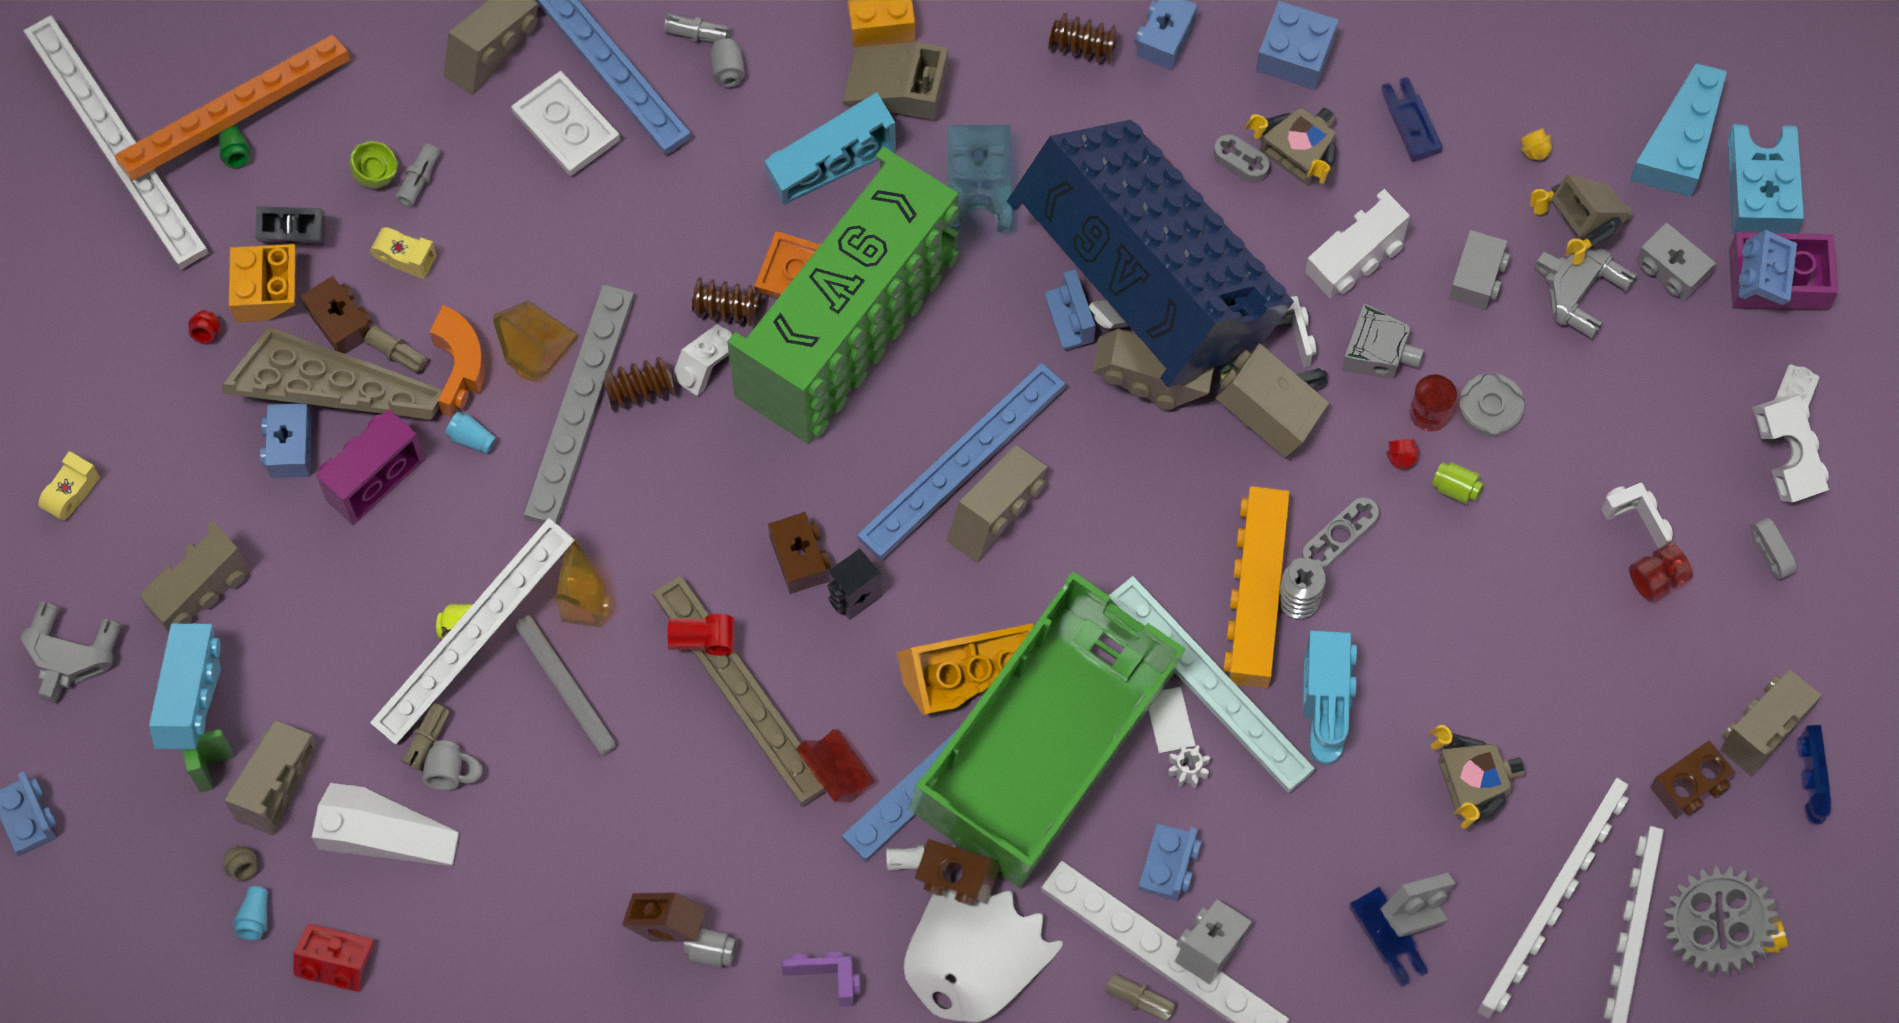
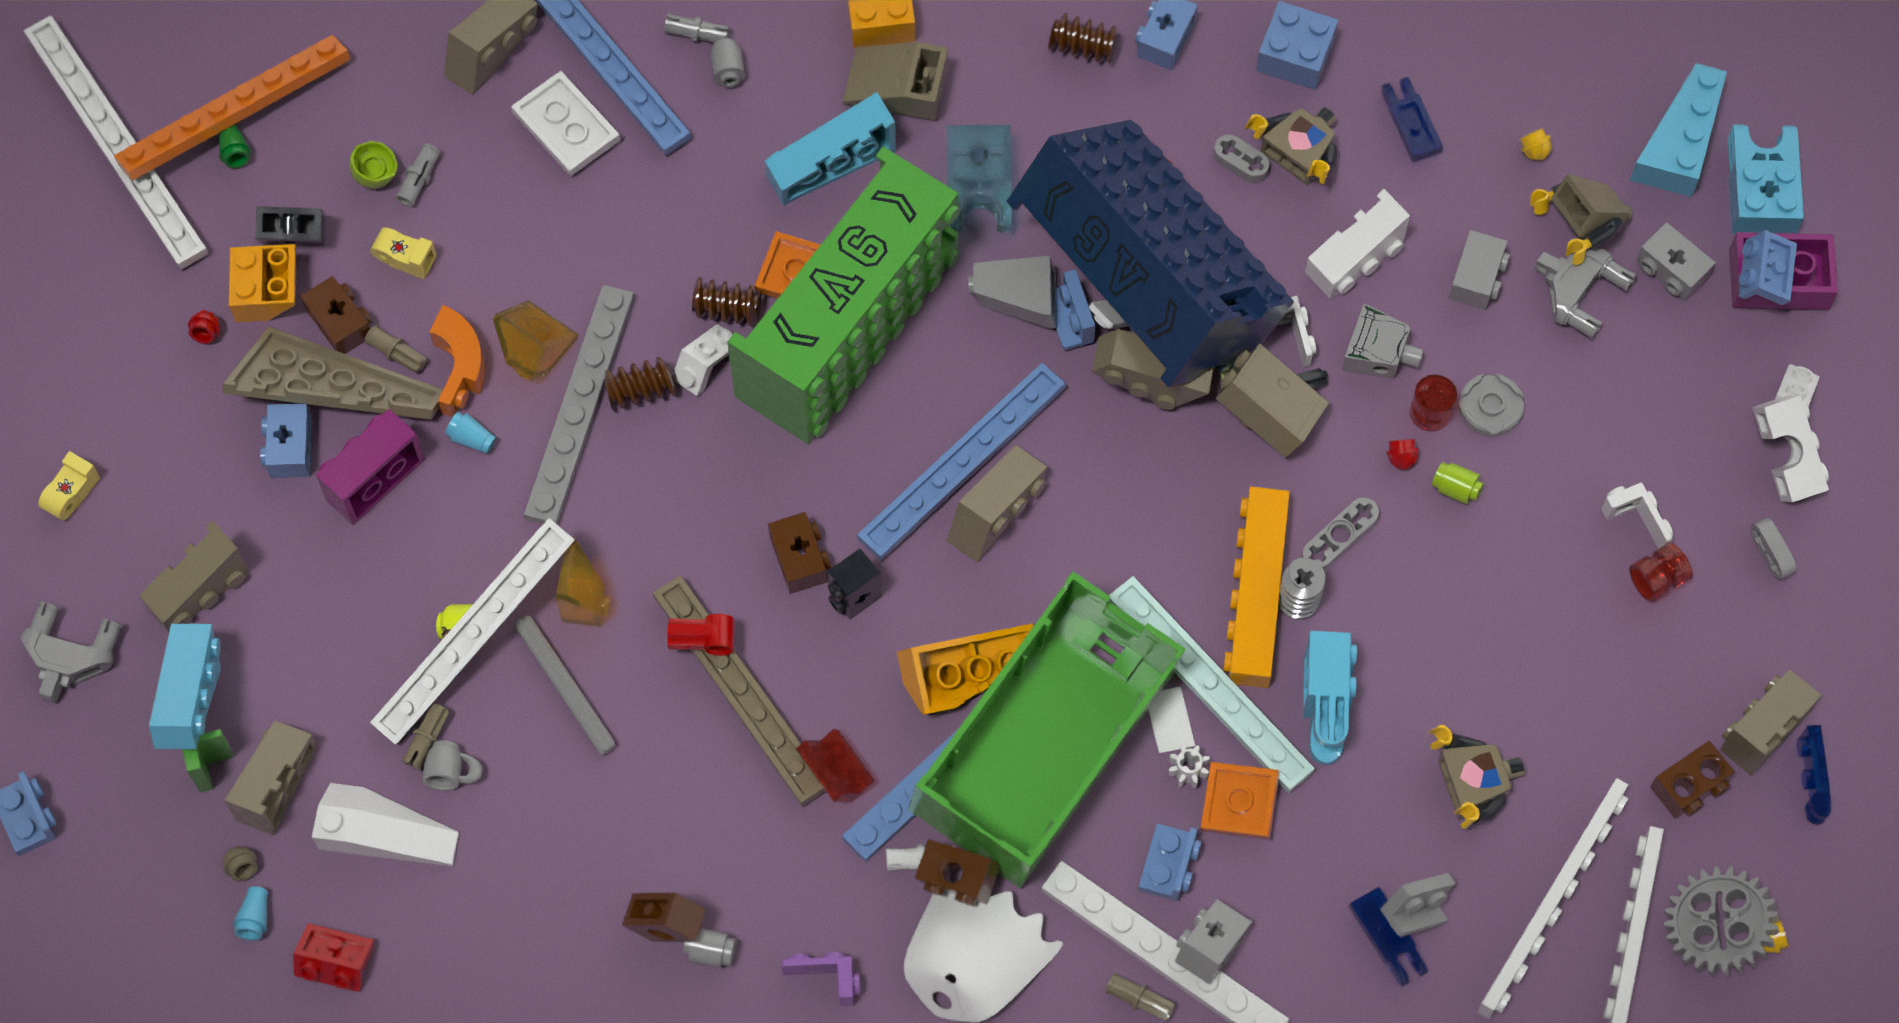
(1017, 288): none -> light grey slope
(1240, 800): none -> orange plate

